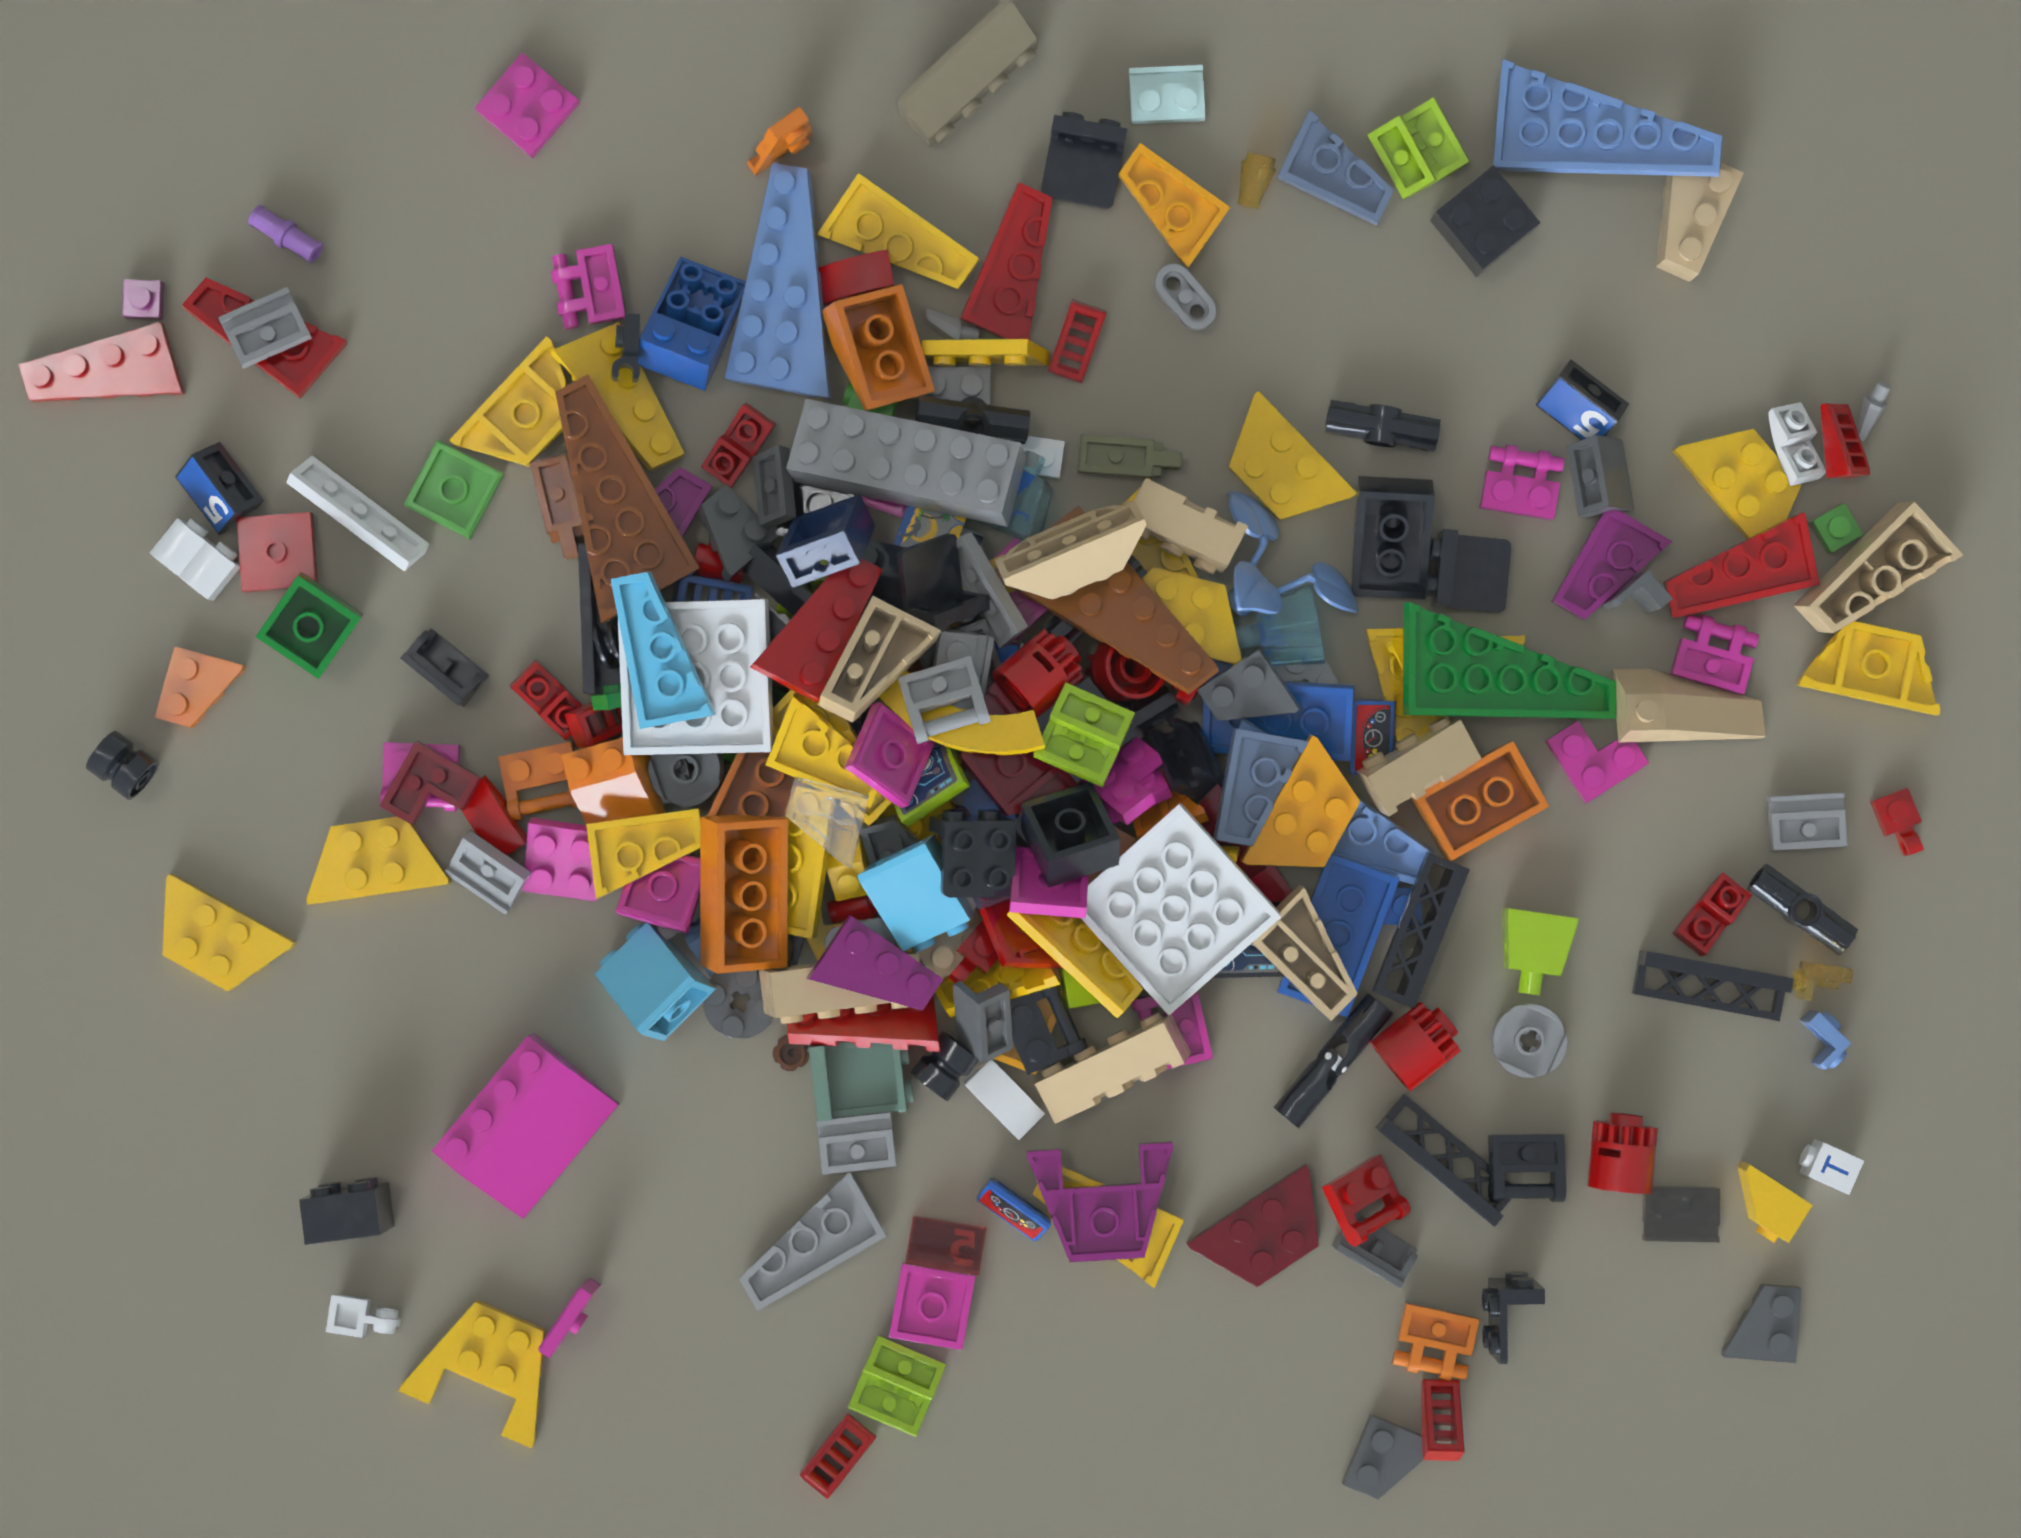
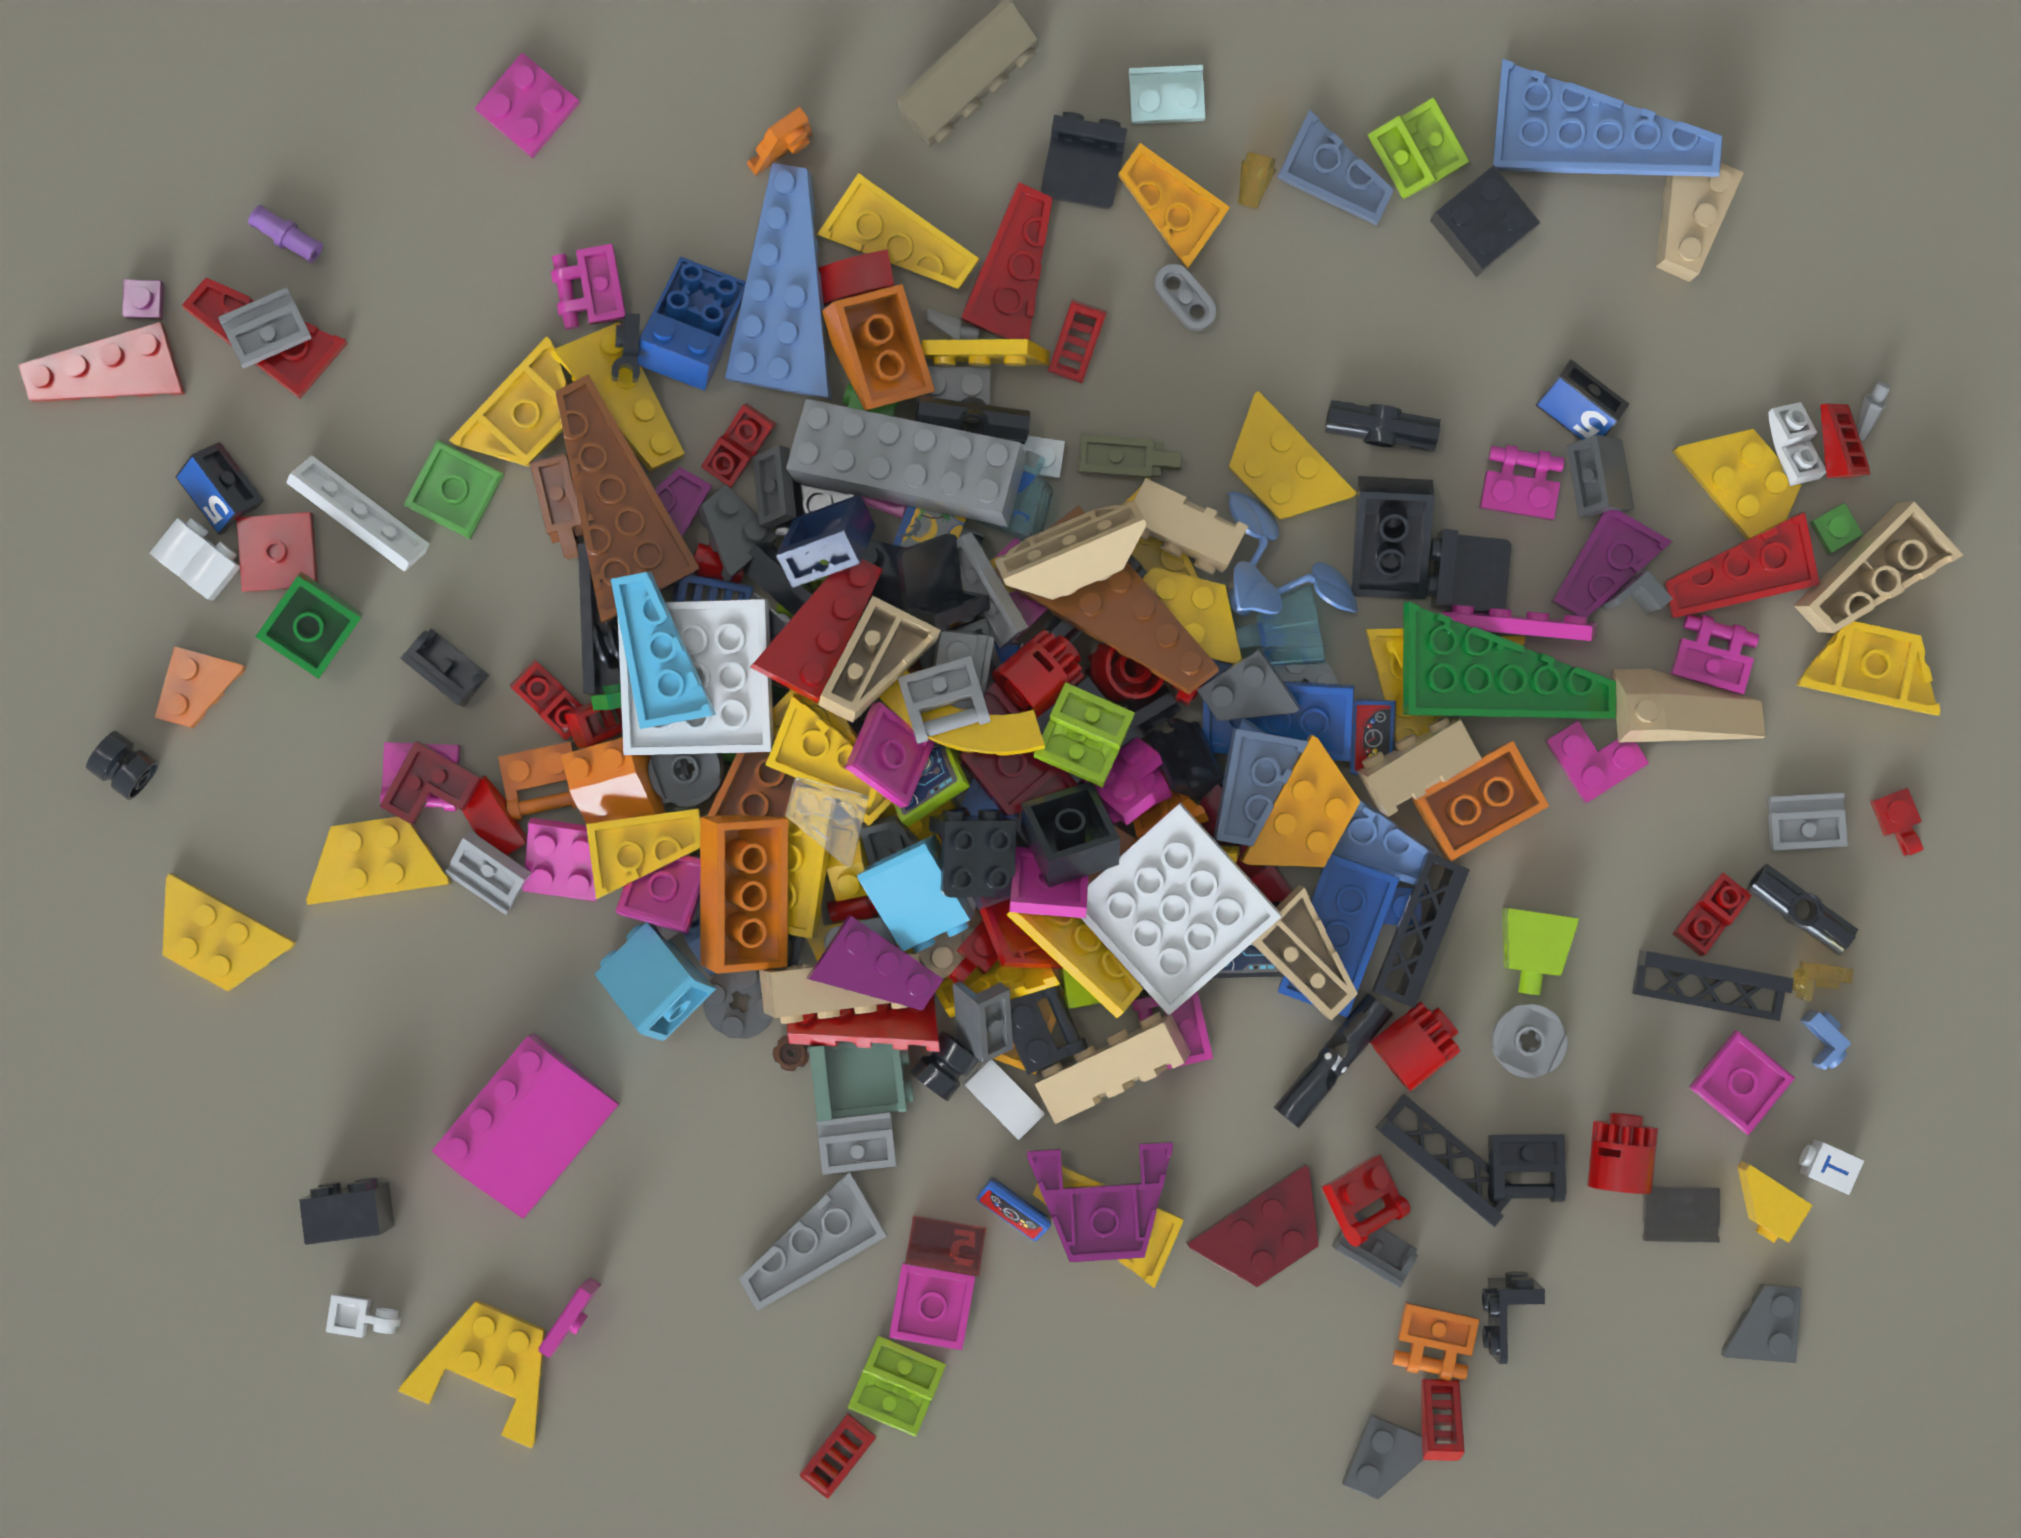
(1533, 624): none -> dark pink wing
(1741, 1082): none -> dark pink plate

